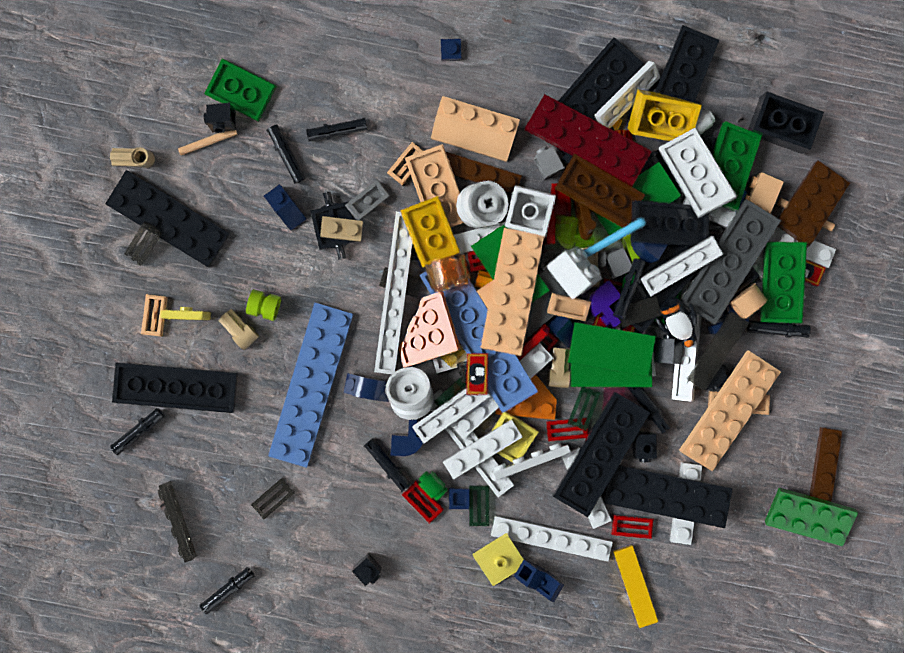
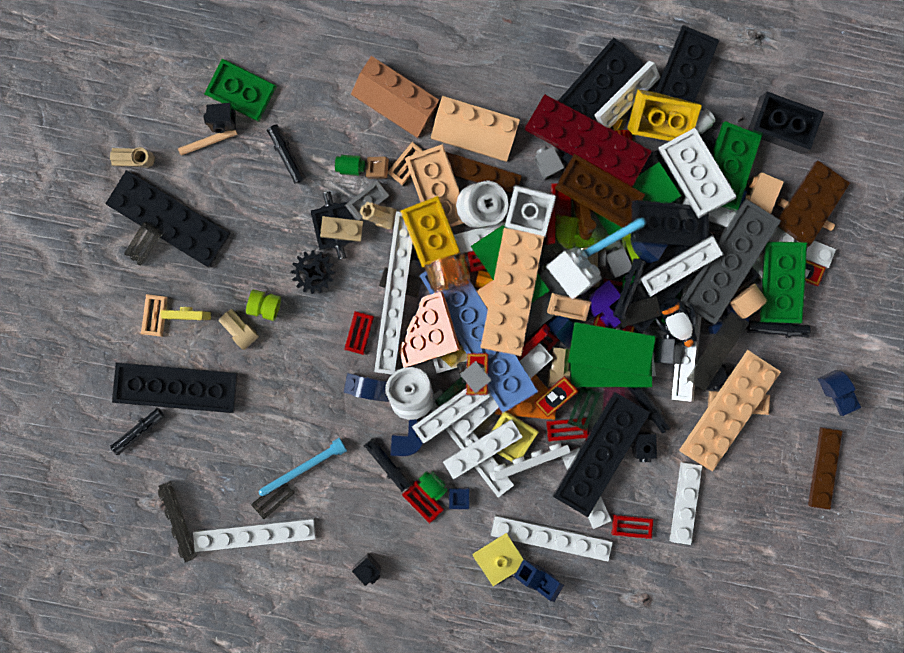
(234, 585): black pin -> none
(254, 535): none -> white plate
(285, 207): dark blue slope -> none
(310, 385): medium blue plate -> none
(317, 262): none -> black gear
(328, 131): black pin -> none
(335, 448): none -> medium azure piece
(349, 165): none -> green brick
(363, 316): none -> red tile
(377, 167): none -> medium nougat plate
(380, 215): none -> tan piece
(394, 97): none -> nougat slope
(450, 49): dark blue plate -> none
(475, 377): none -> light grey sticker
(478, 488): clear green tile -> none
(556, 396): none -> tile
(635, 586): yellow tile -> none
(669, 496): black plate -> none
(811, 517): green plate -> none
(841, 389): none -> dark blue brick

